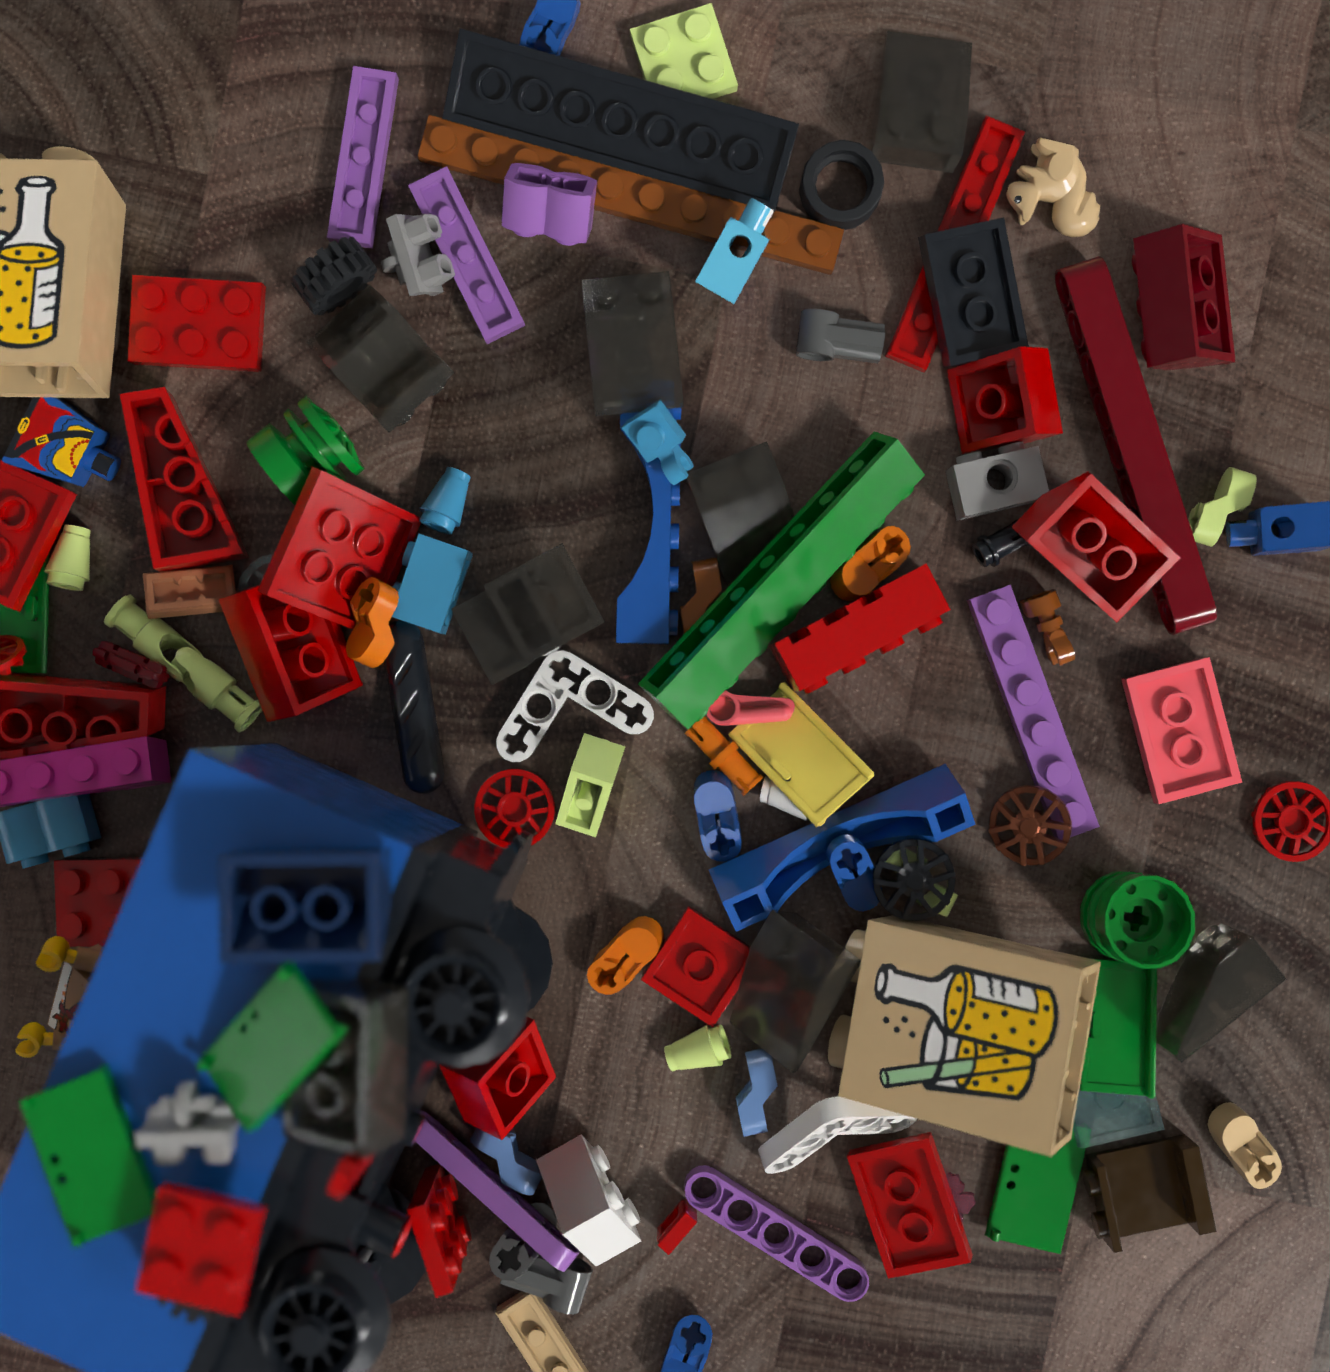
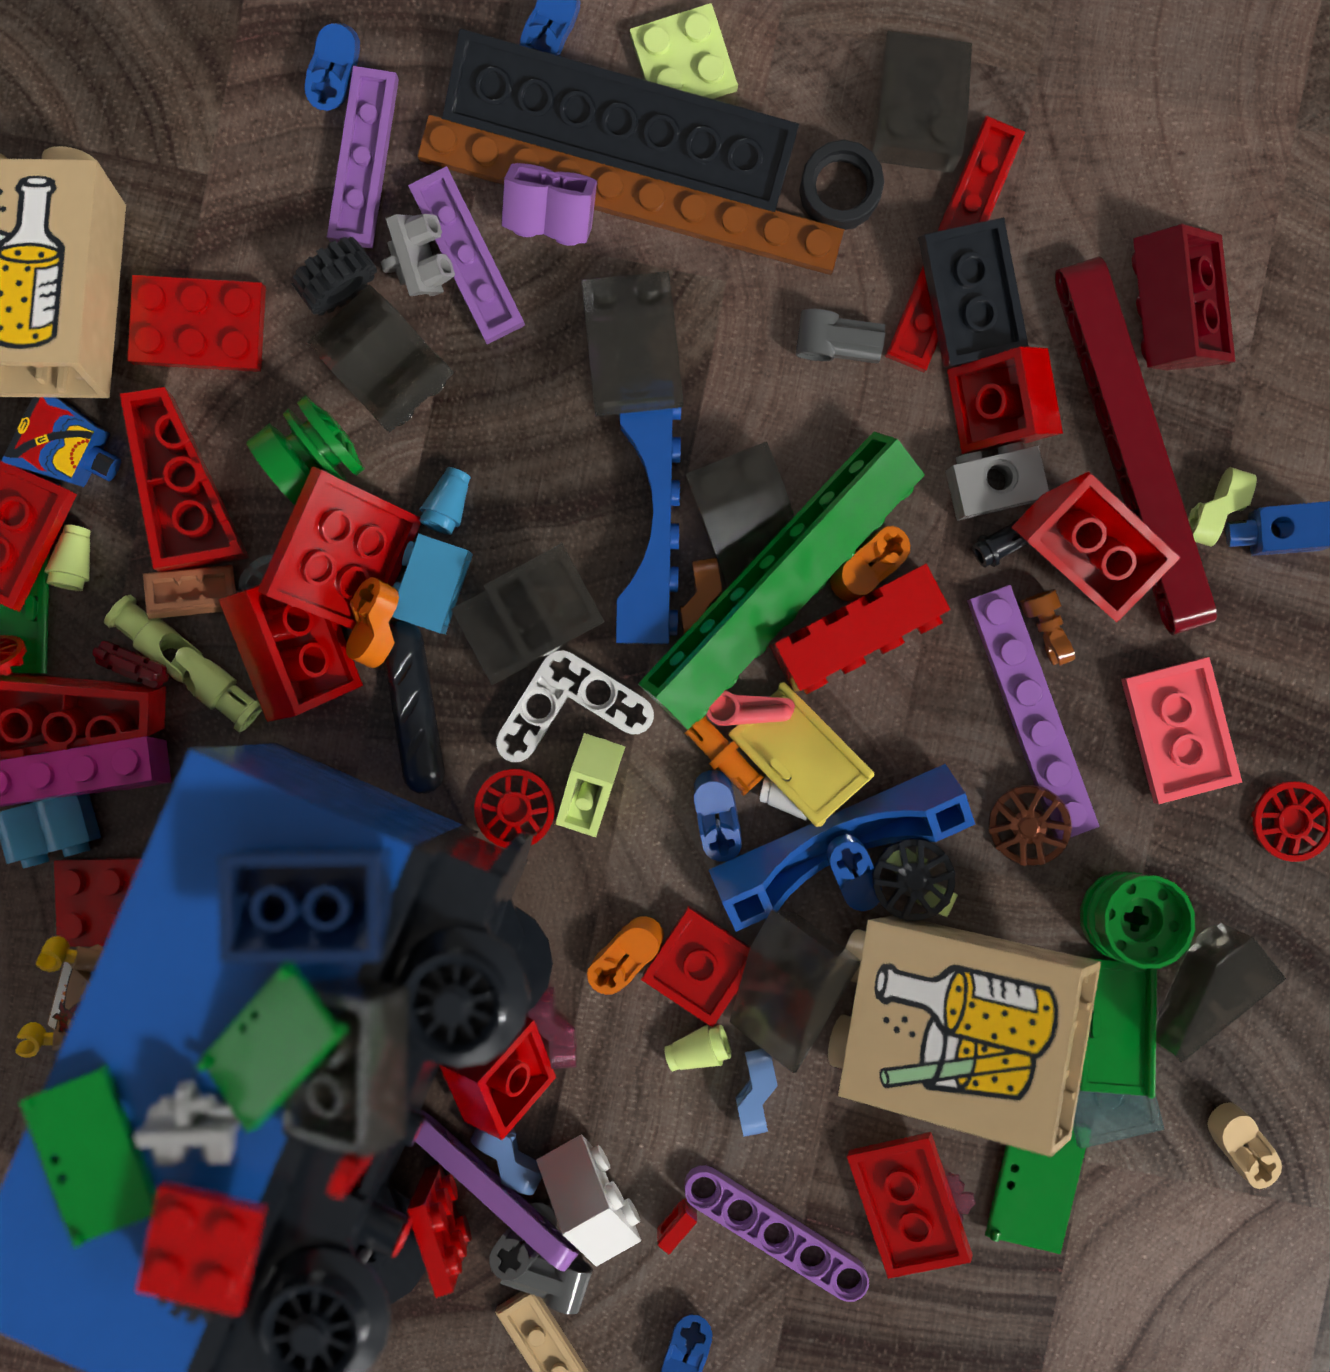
(326, 87): none -> blue piece
(556, 1030): none -> clear pink piece
(658, 435): dark azure plate -> none
(722, 270): medium azure torso -> none
(821, 1124): white beam -> none
(1056, 180): tan animal -> none
(1148, 1189): dark brown panel -> none

